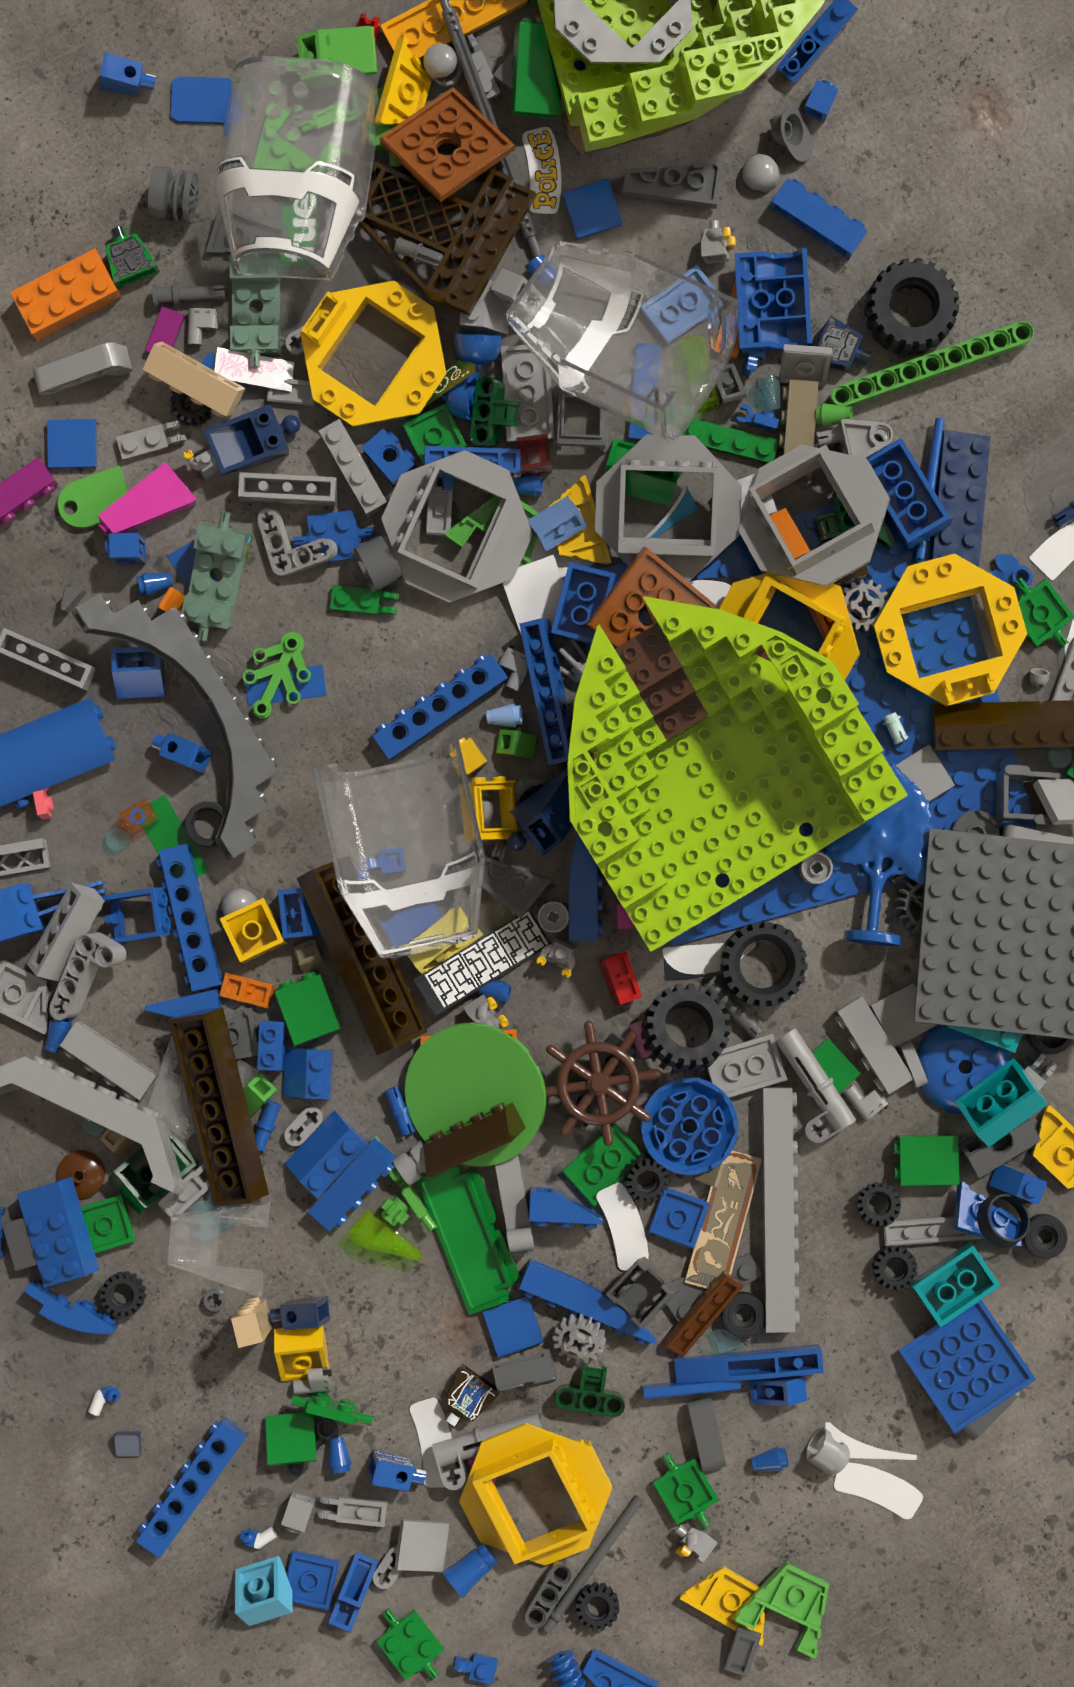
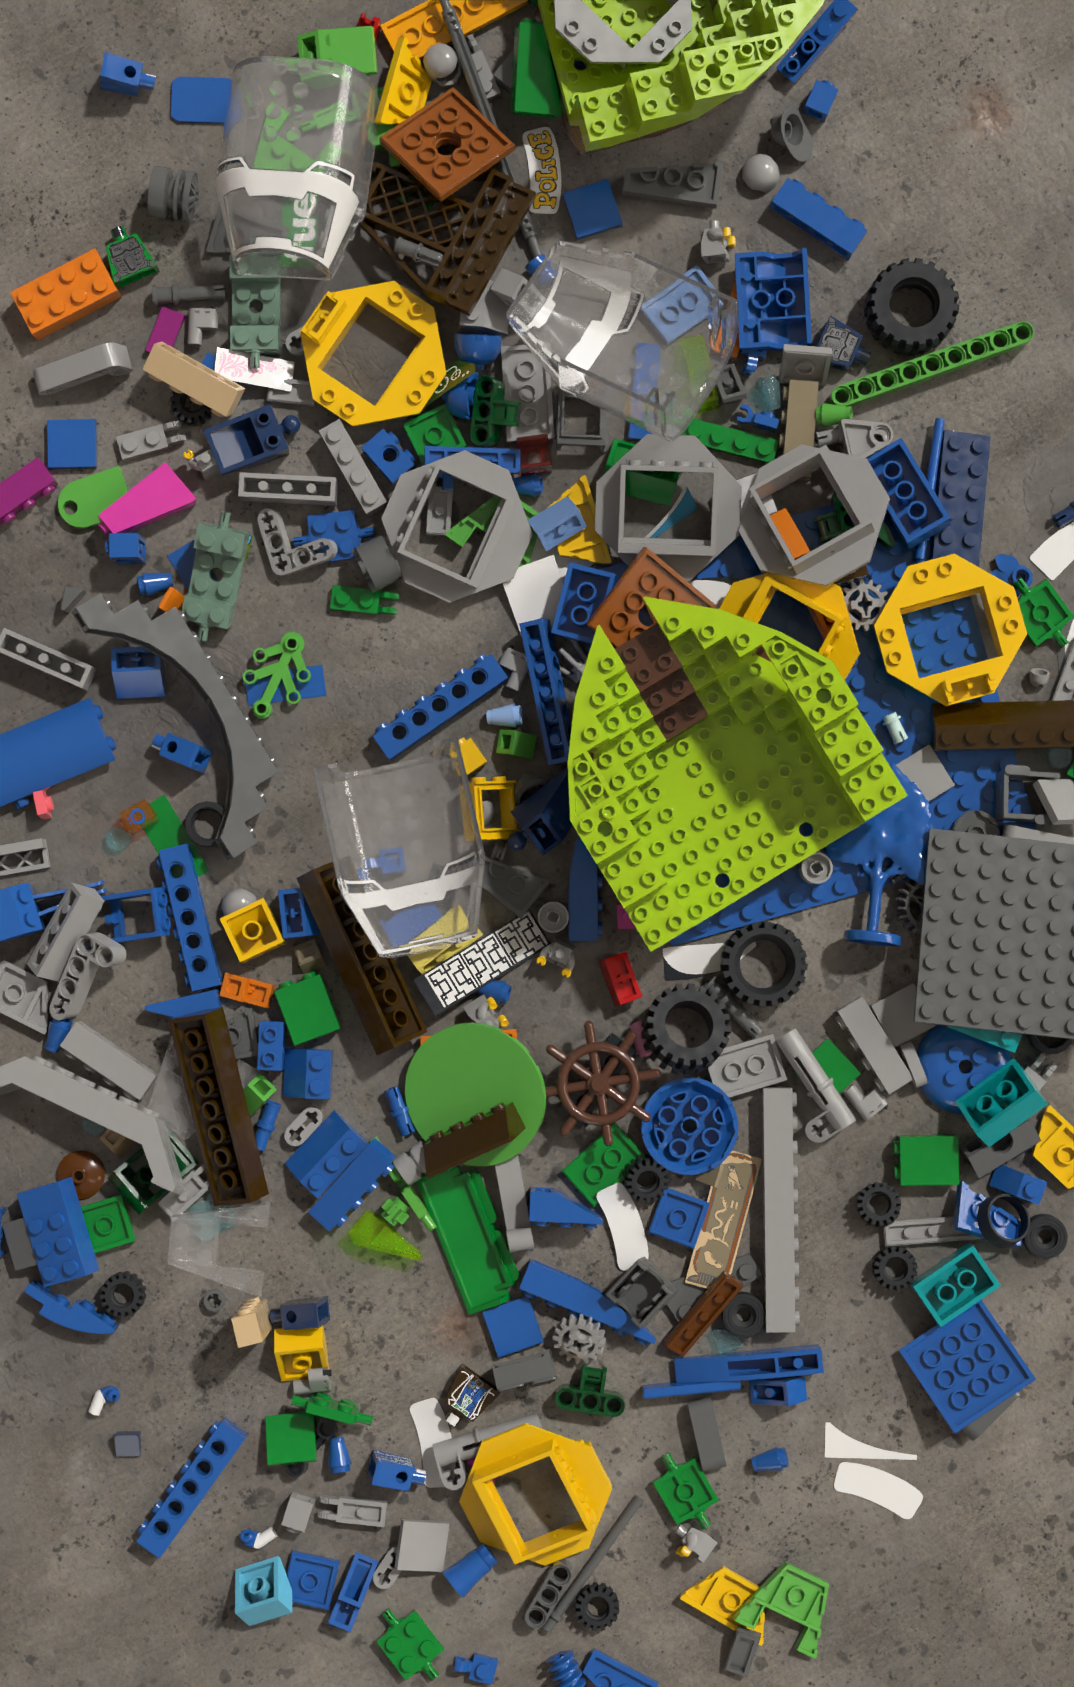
(831, 1457): light grey helmet -> none

